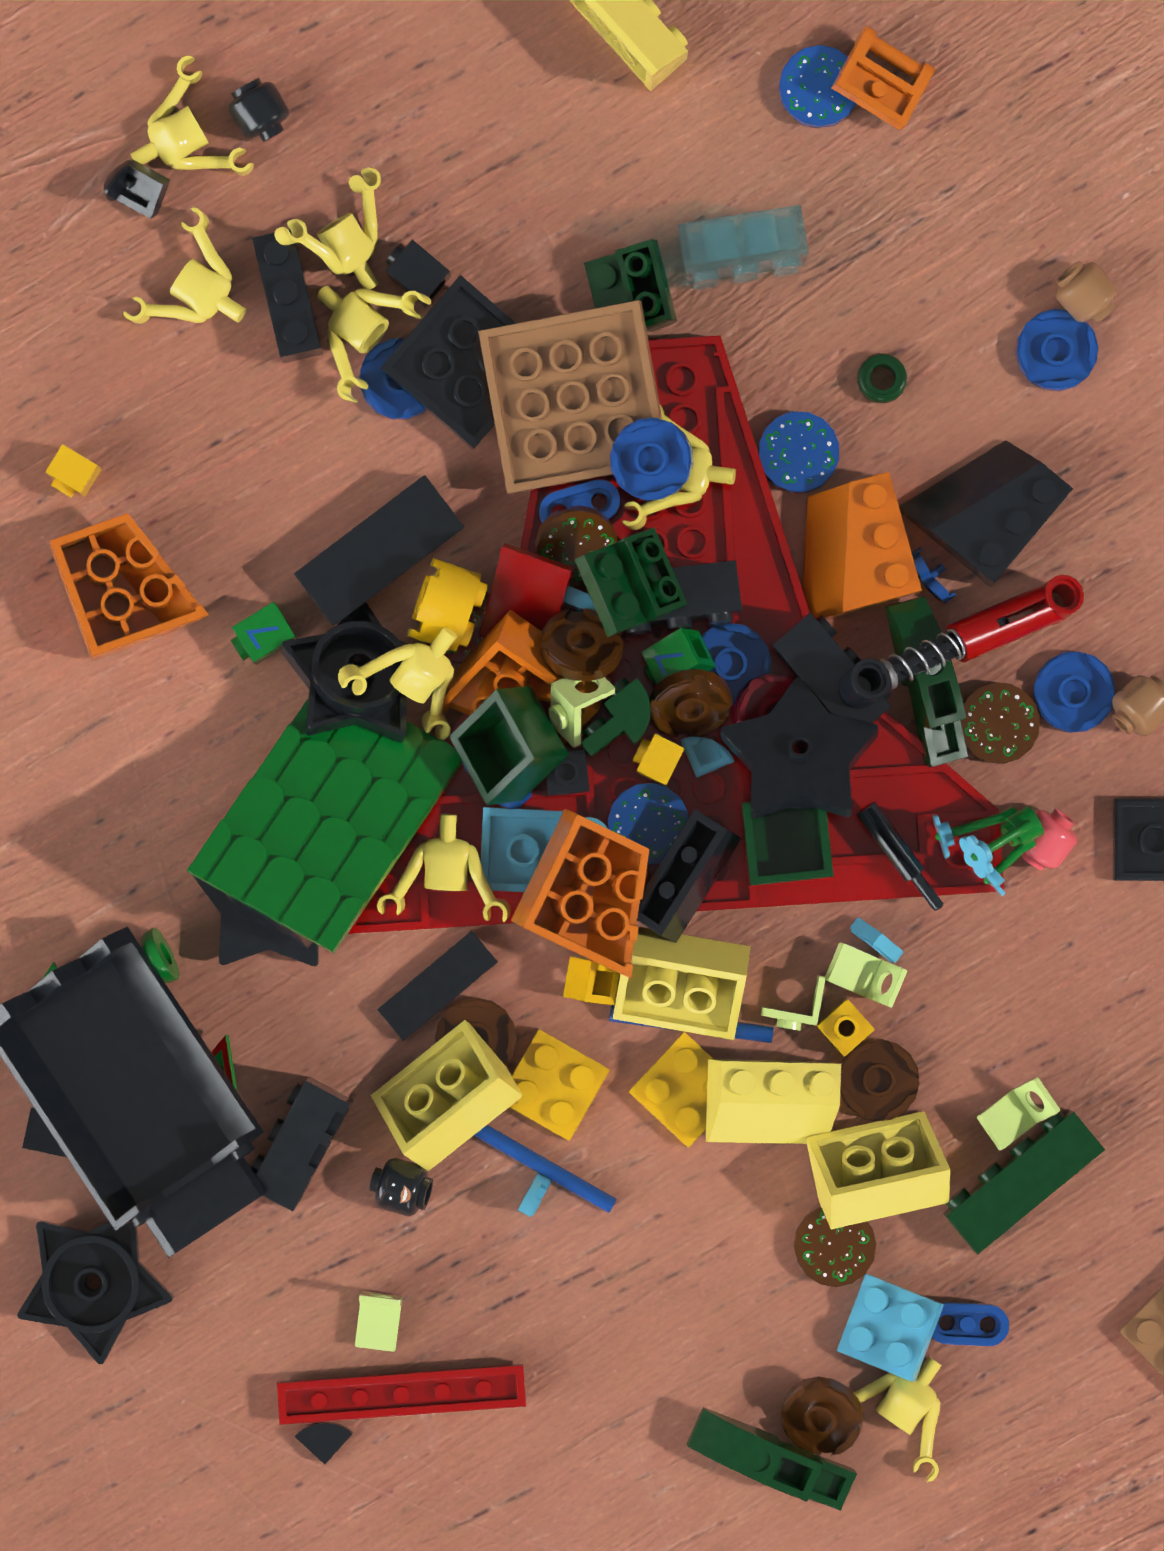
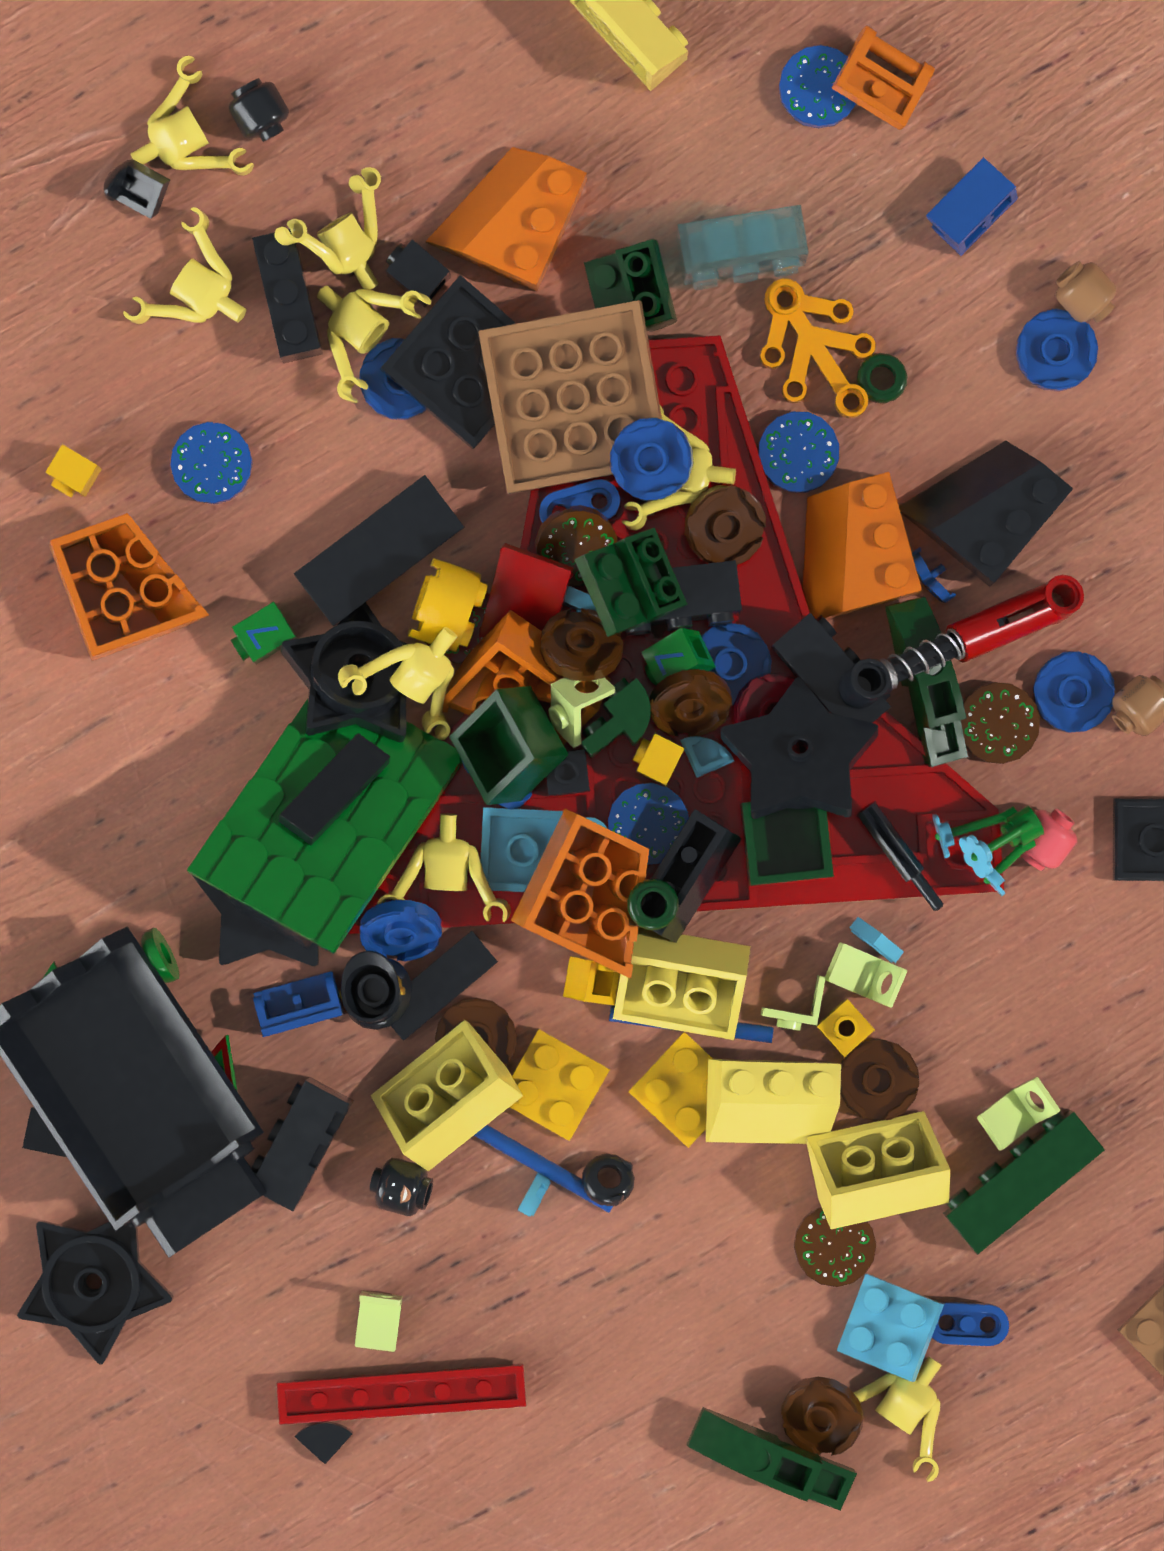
(211, 463): none -> blue tile
(298, 1004): none -> blue hinge
(334, 789): none -> black tile
(375, 990): none -> black piece
(401, 929): none -> blue tile
(514, 217): none -> orange wedge
(604, 1195): none -> black piece
(636, 896): none -> dark green piece
(725, 524): none -> reddish brown tile
(812, 342): none -> light orange plant
(972, 206): none -> blue hinge

